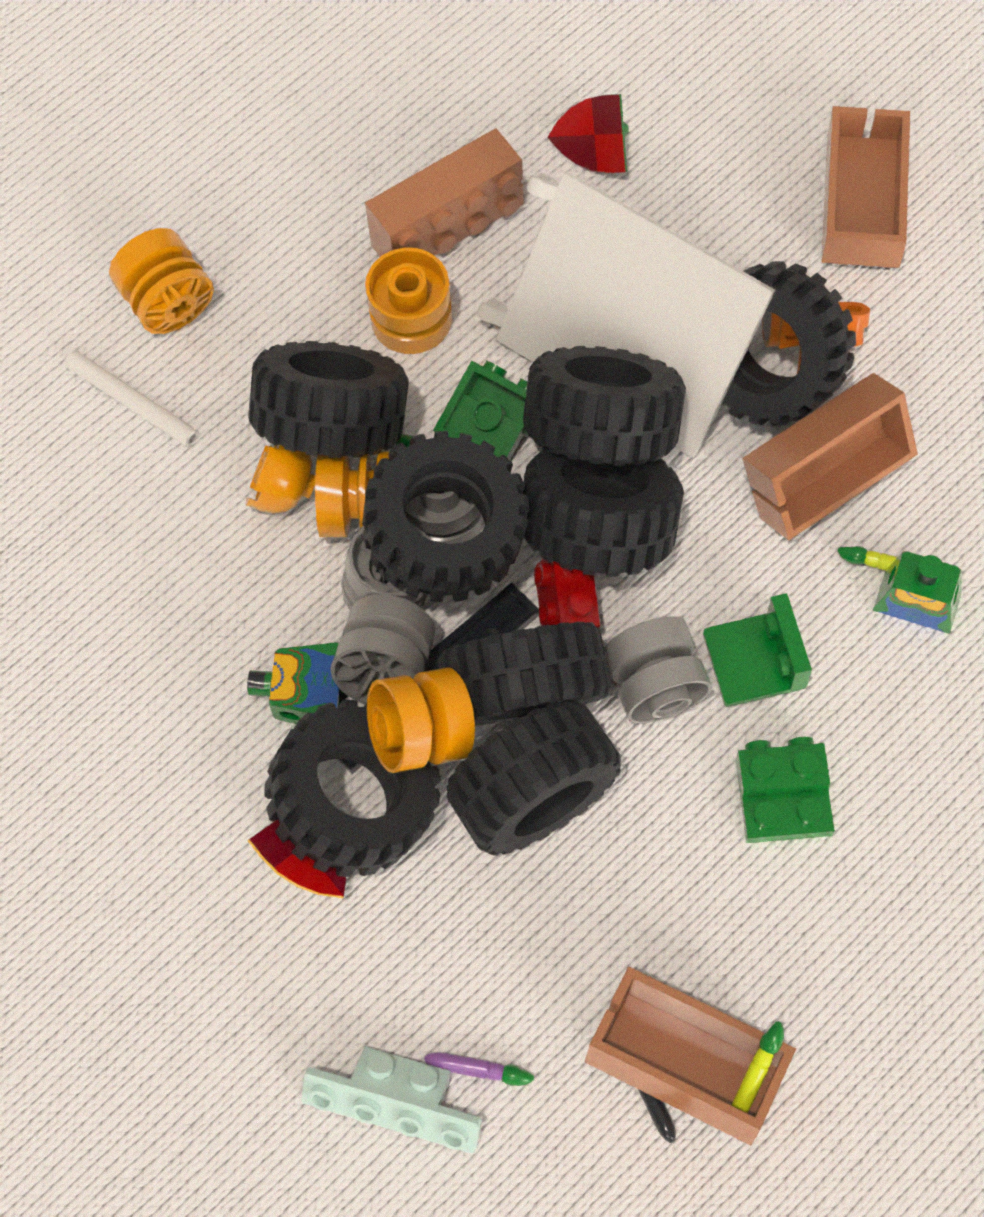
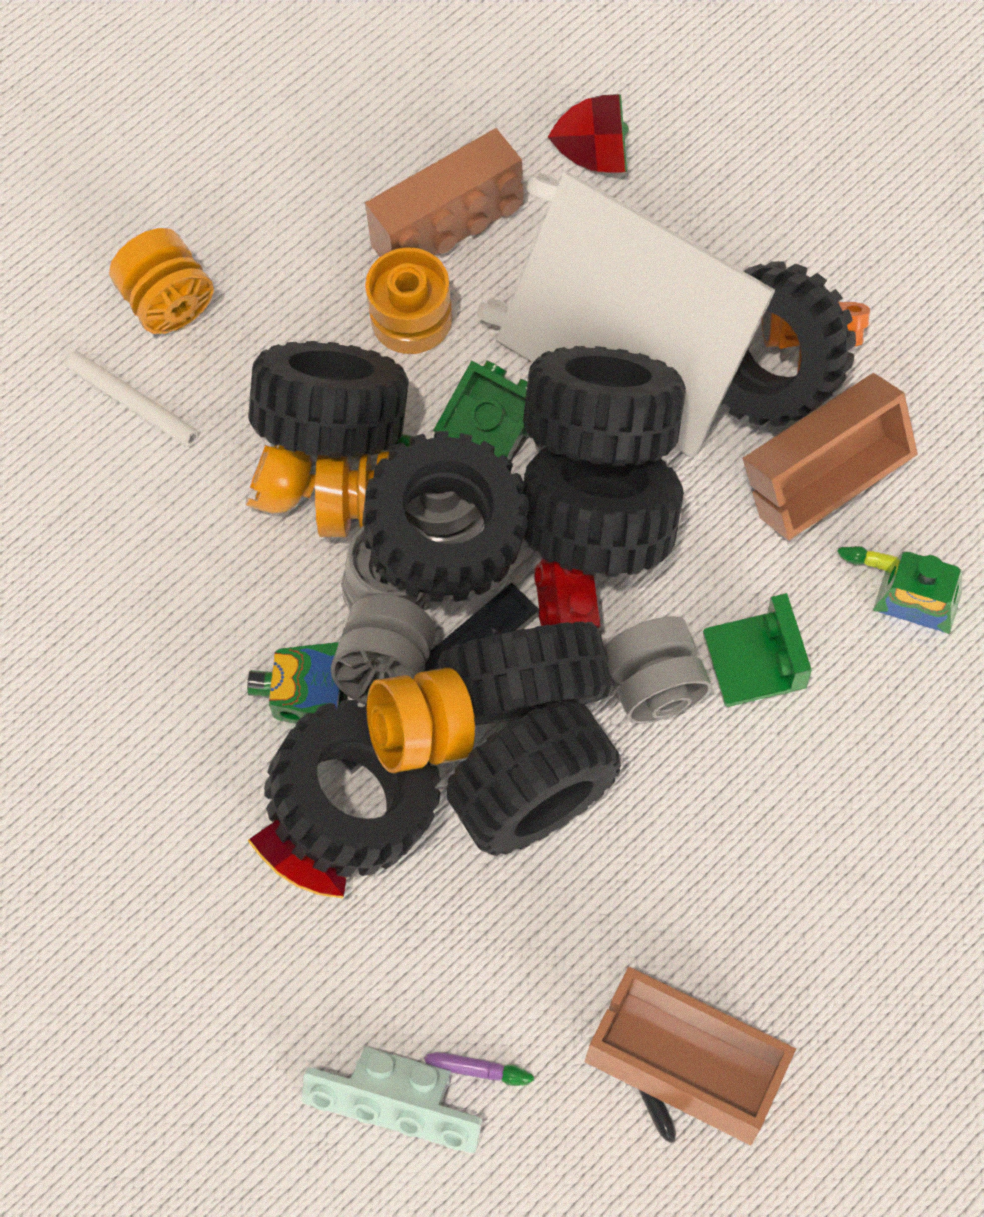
(769, 1045): neon yellow piece -> none
(784, 790): green plate -> none
(866, 188): nougat piece -> none

